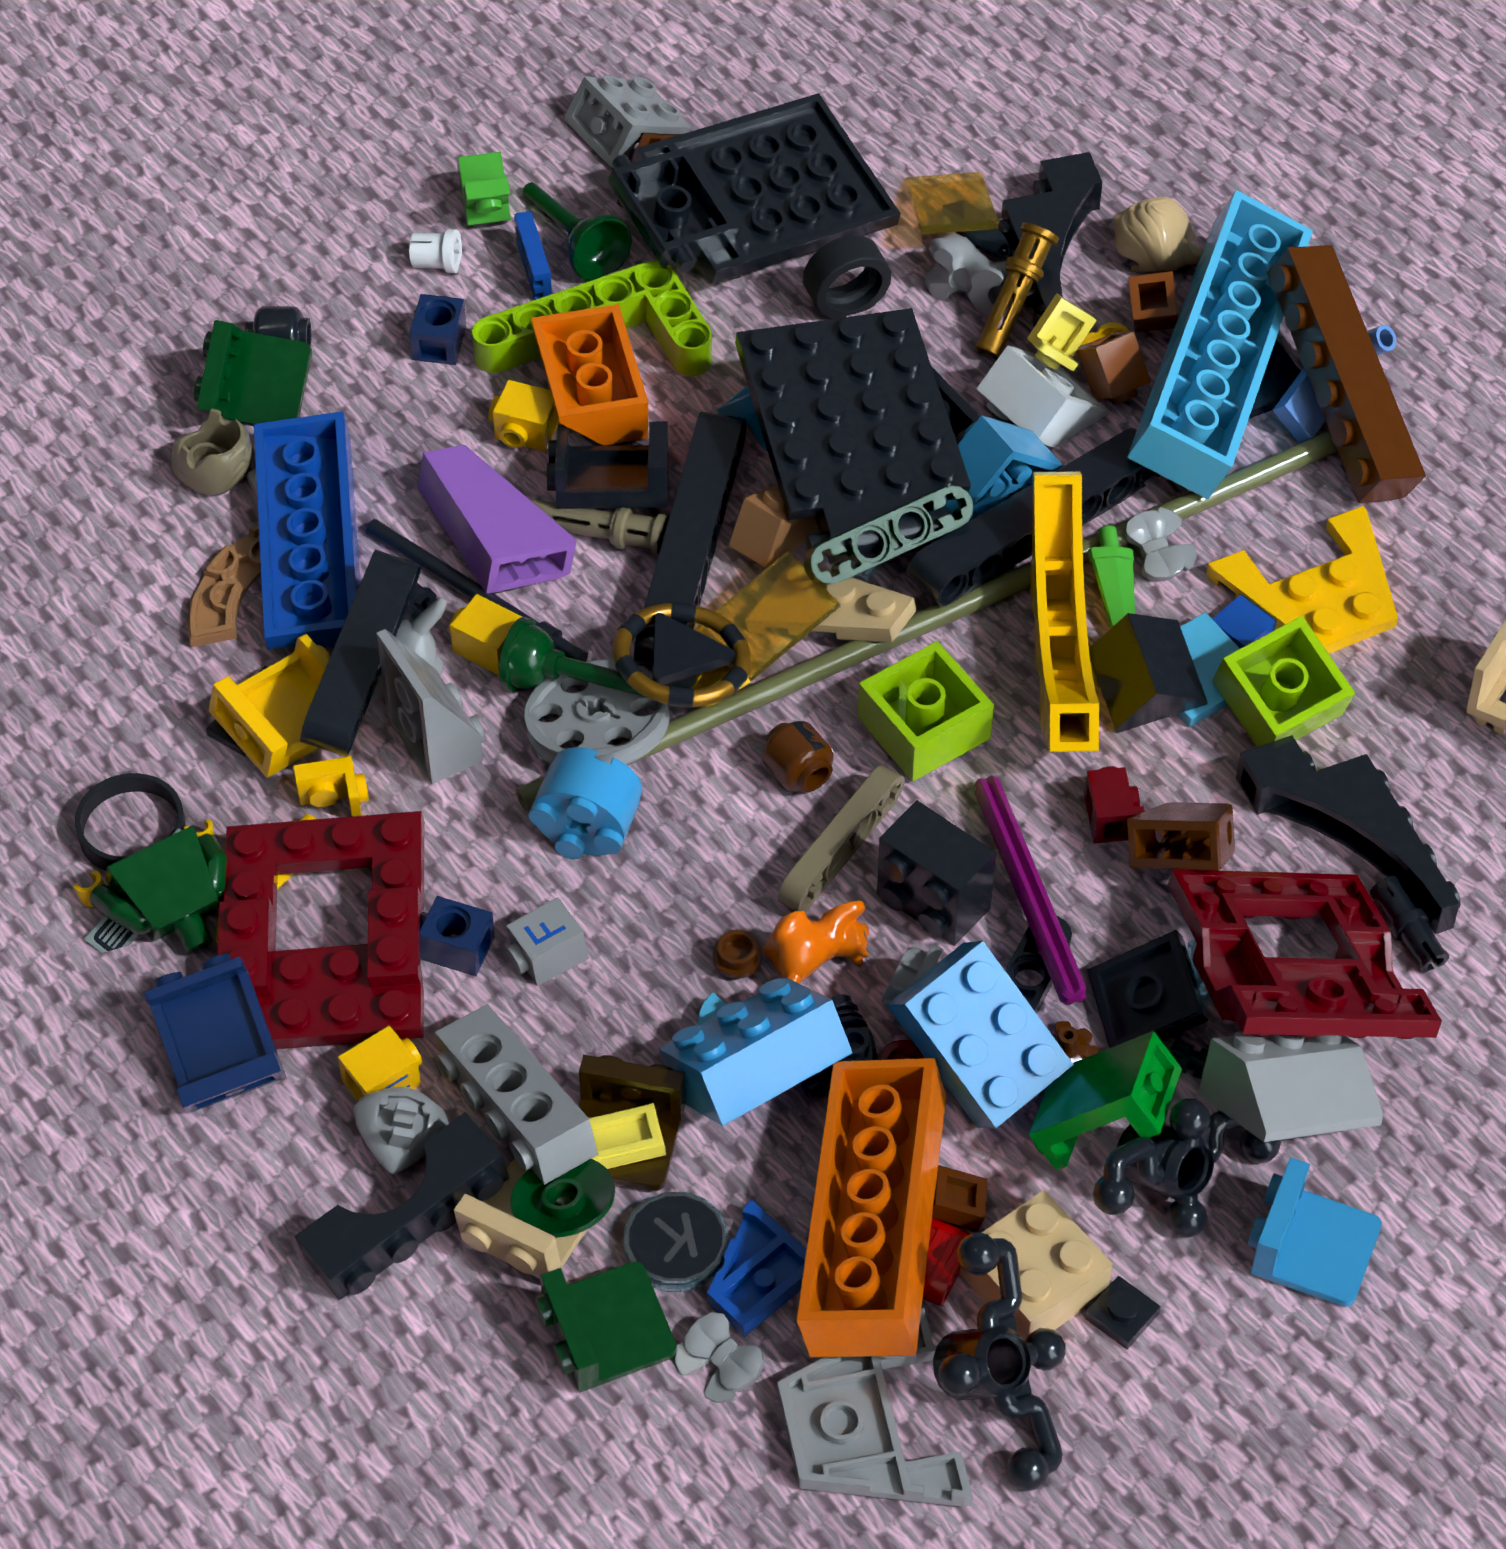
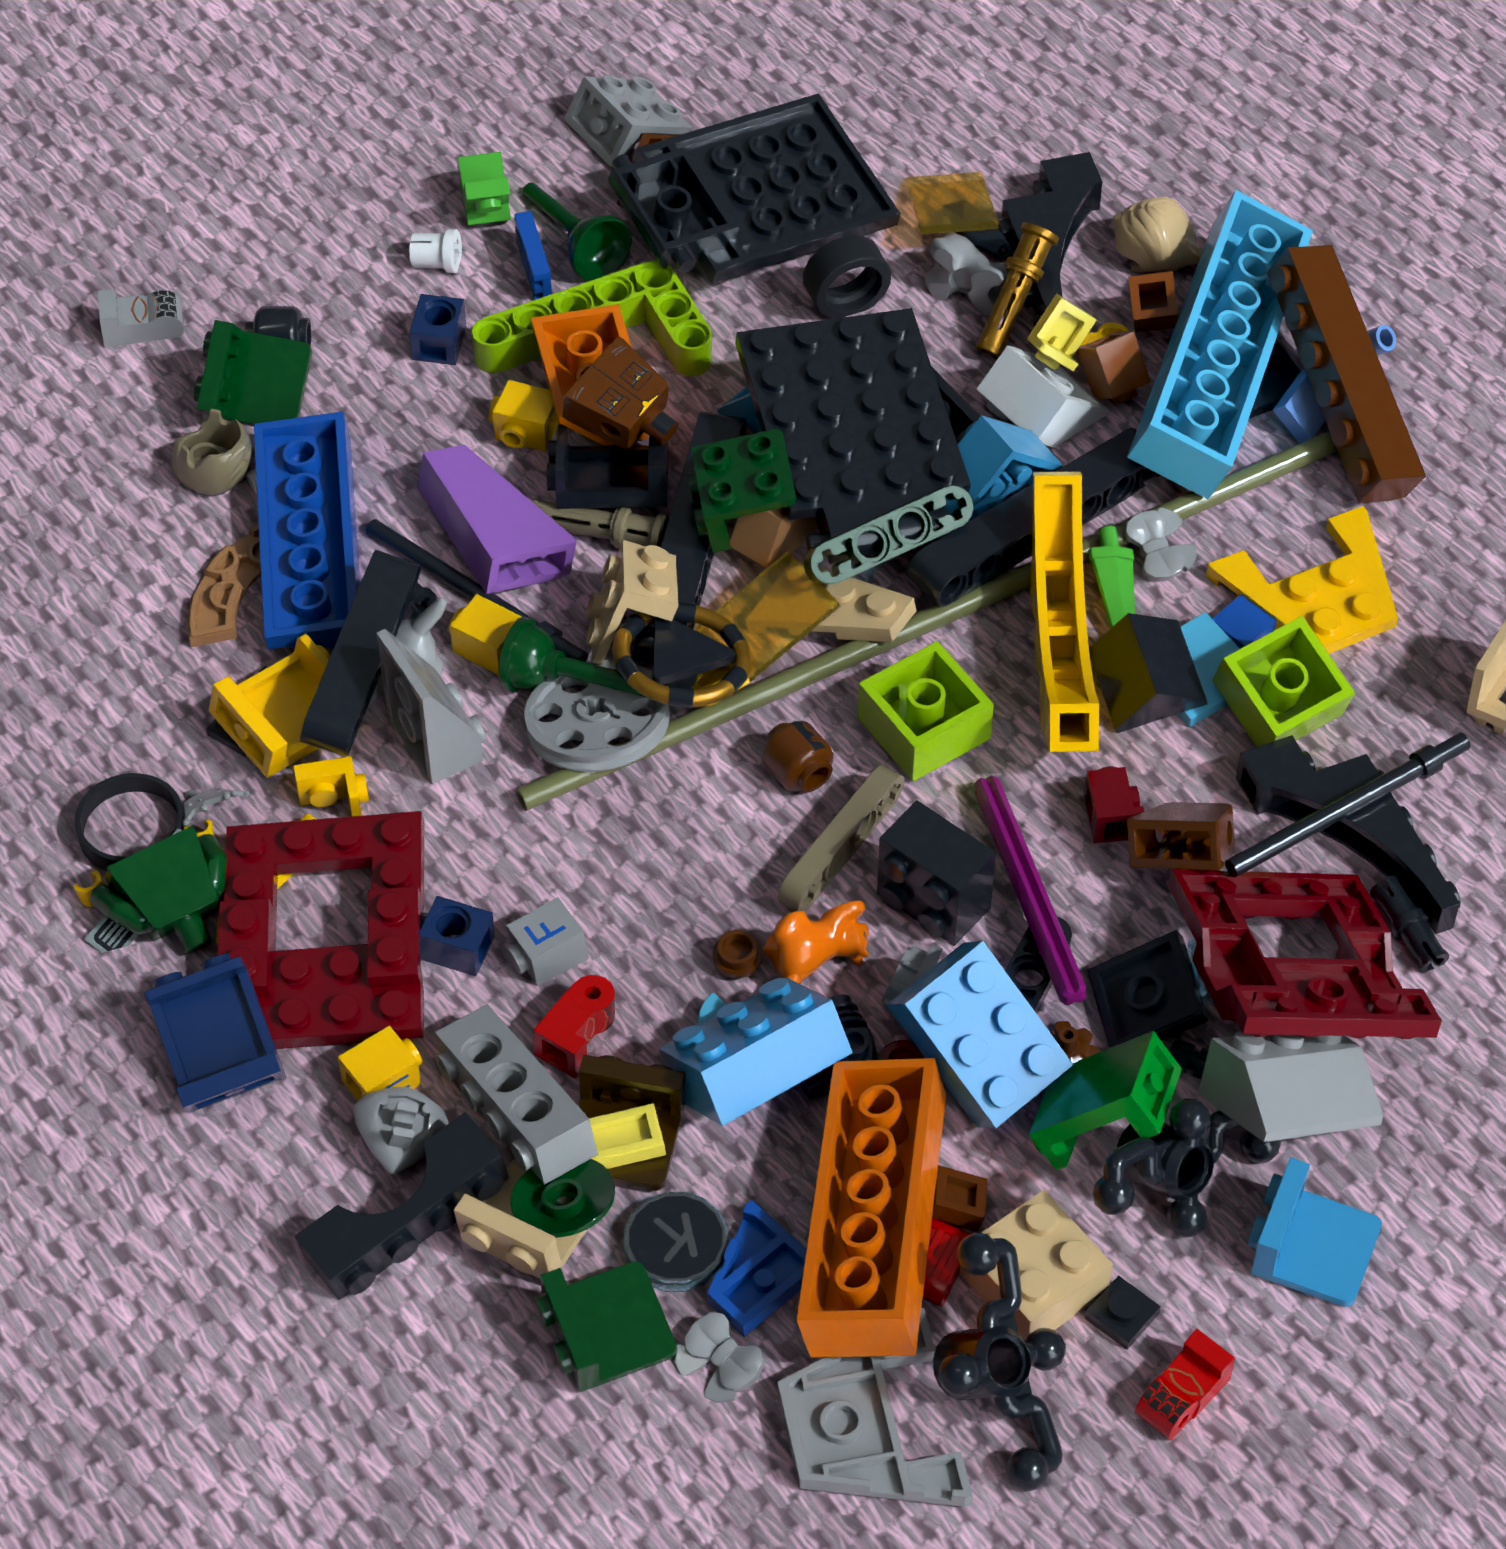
(139, 317): none -> light grey leg
(199, 801): none -> light grey piece
(573, 1021): none -> red leg
(586, 803): dark azure brick -> none
(620, 398): none -> reddish brown torso
(633, 579): none -> tan bracket
(739, 480): none -> dark green bracket
(1186, 1385): none -> red leg
(1421, 764): none -> black bar

